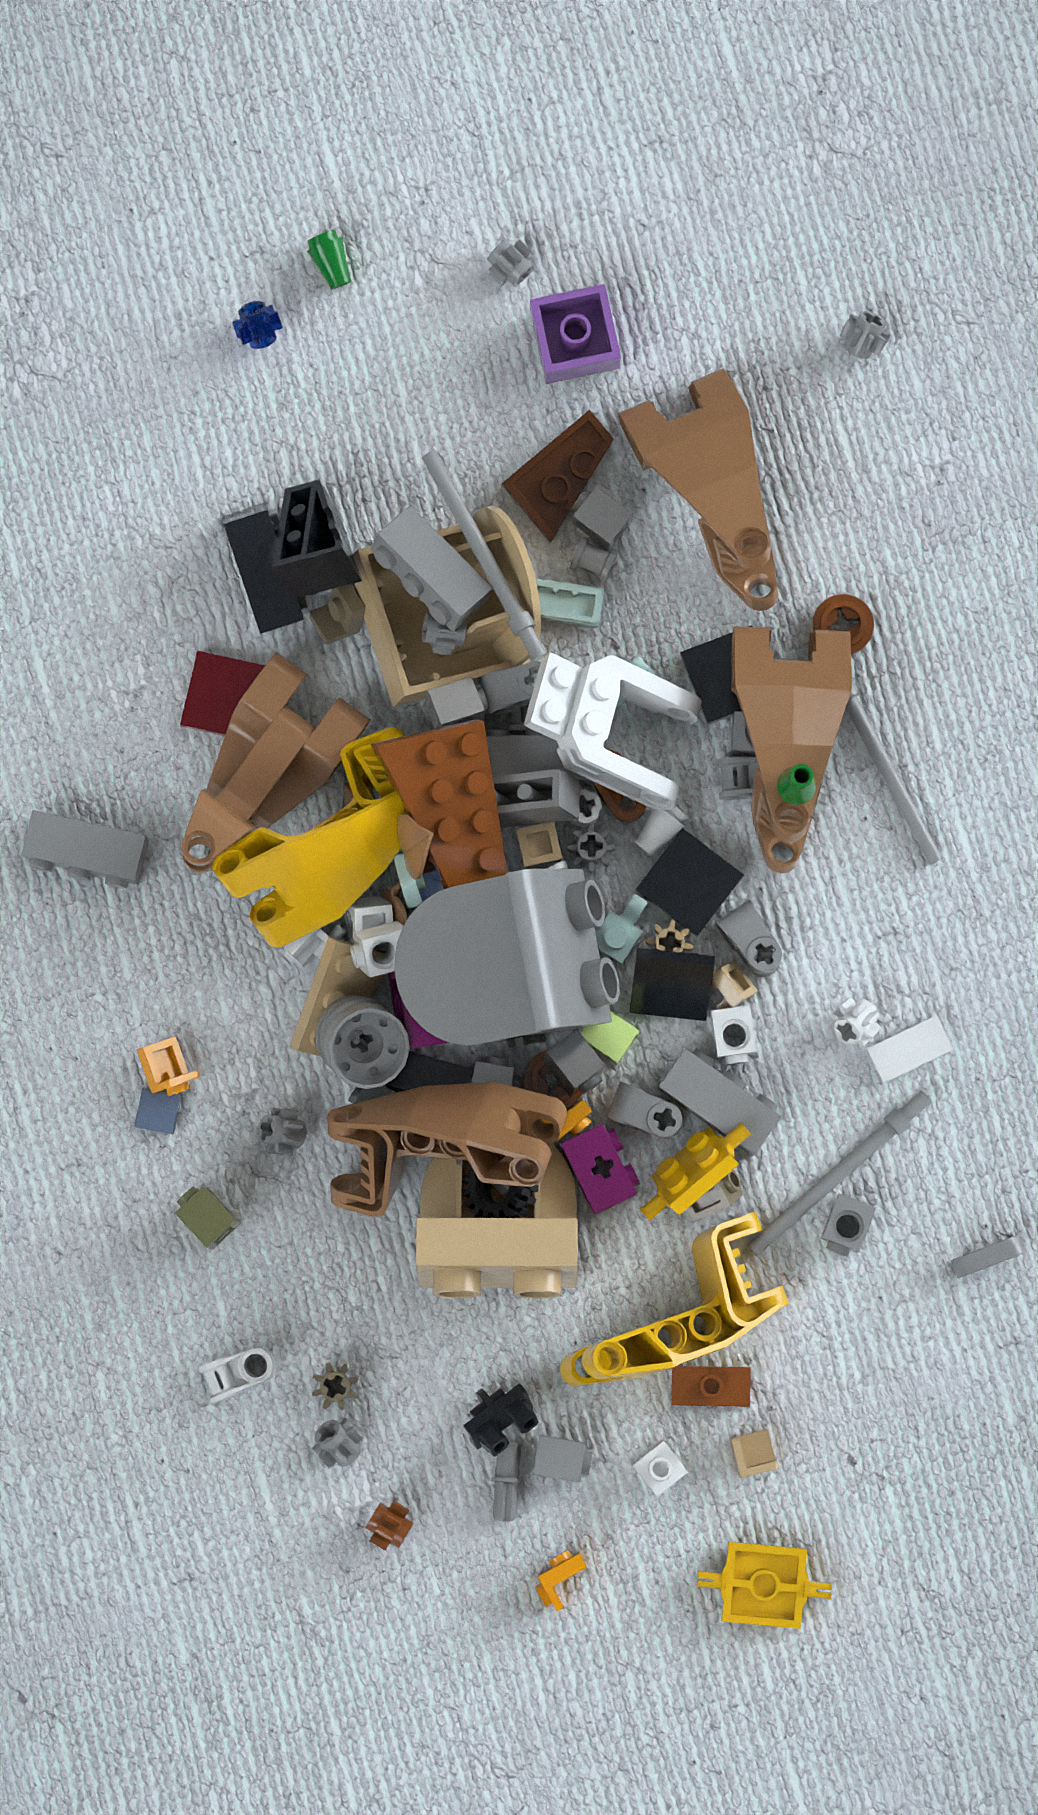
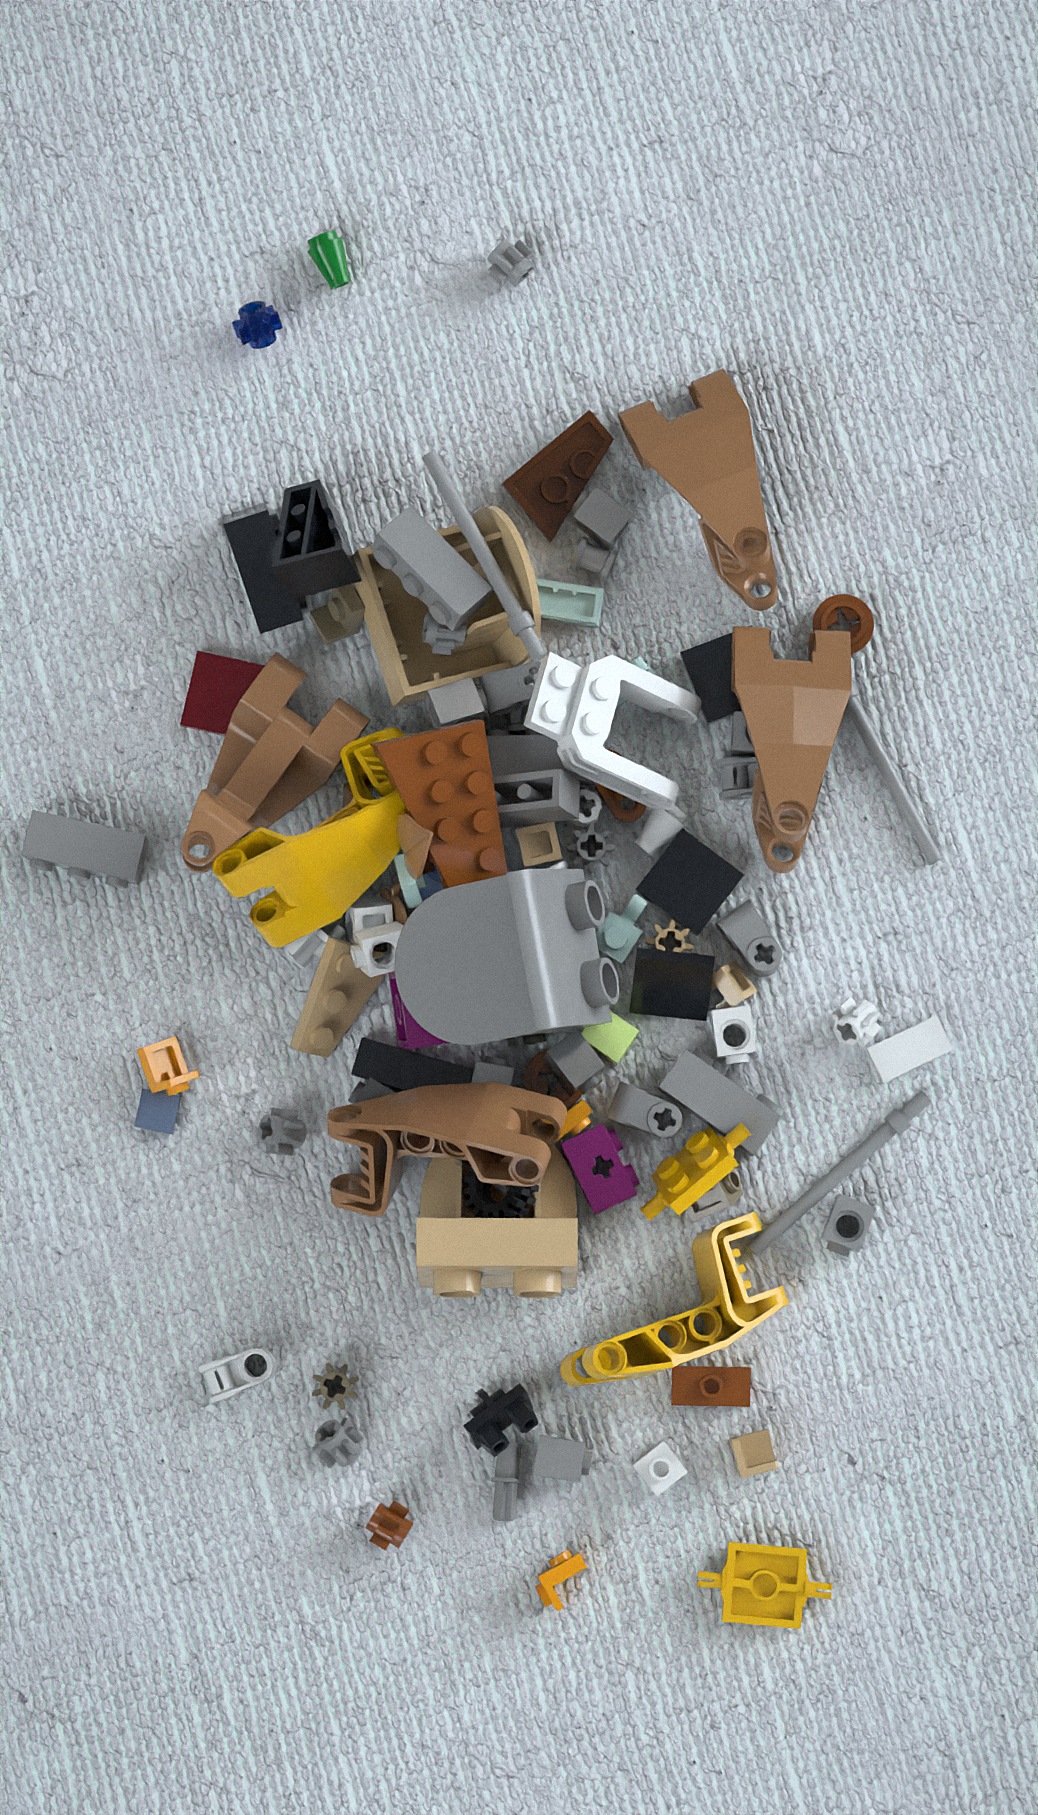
(206, 1216): olive brick -> none
(381, 1047): light grey wheel -> none
(575, 334): medium lavender brick -> none
(795, 792): green cone -> none
(865, 334): light grey gear -> none
(988, 1256): light grey beam -> none

